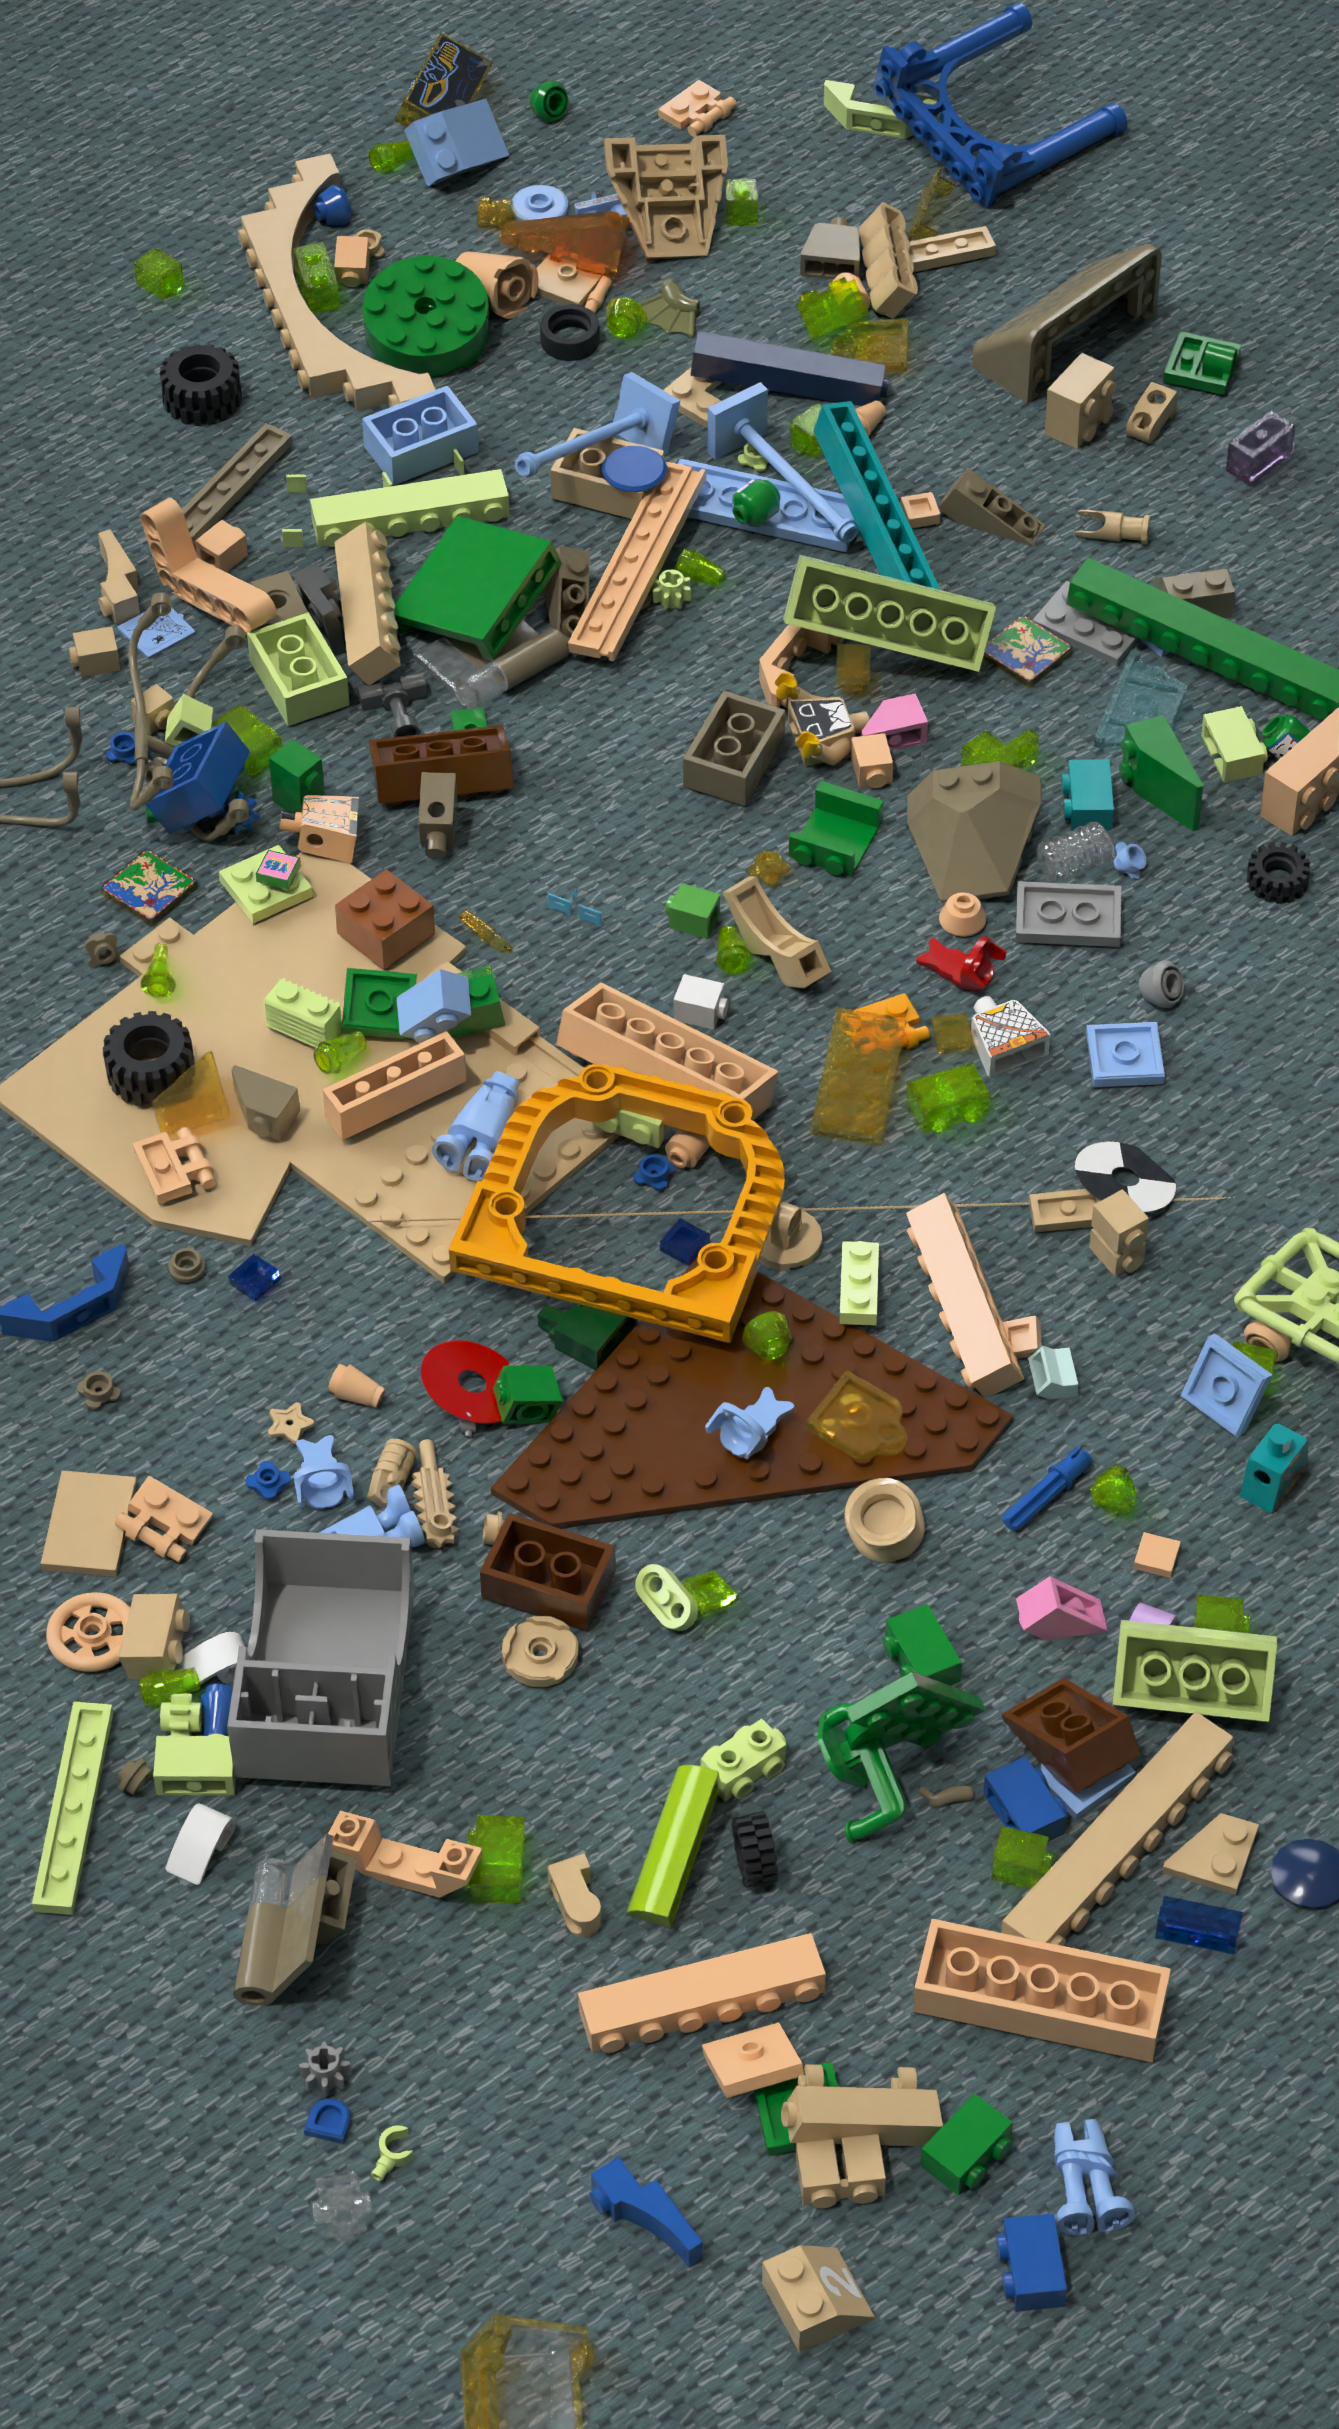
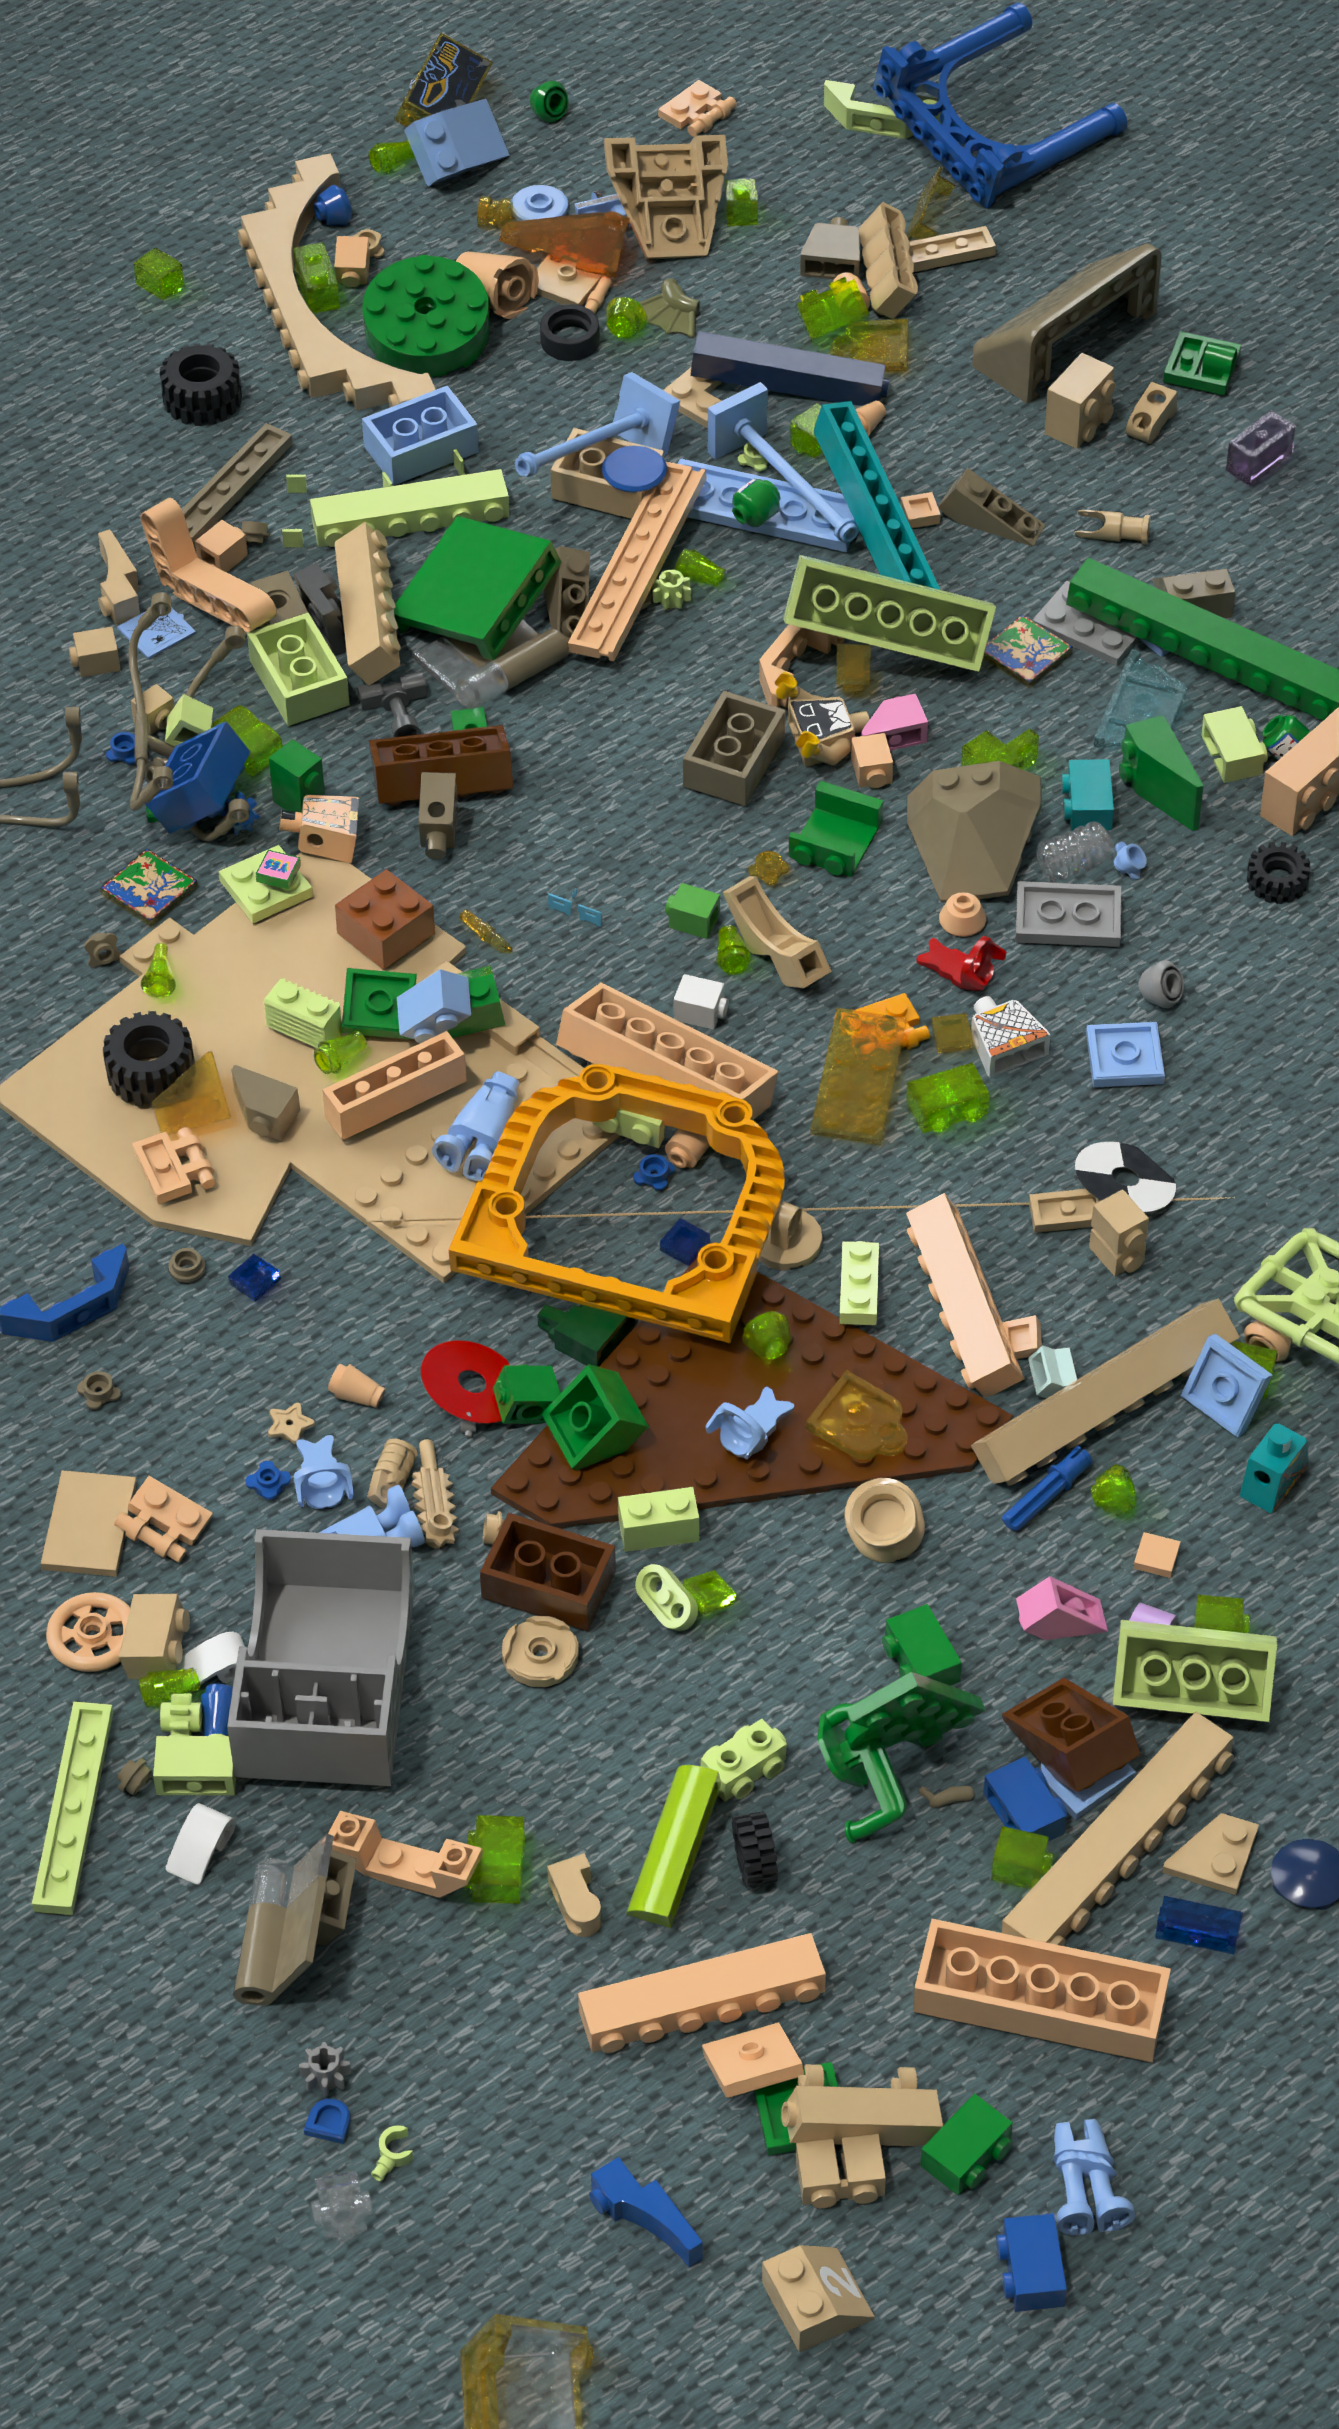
(255, 531): none -> dark tan plate
(594, 1417): none -> green slope
(658, 1519): none -> yellowish green brick
(1101, 1394): none -> tan brick

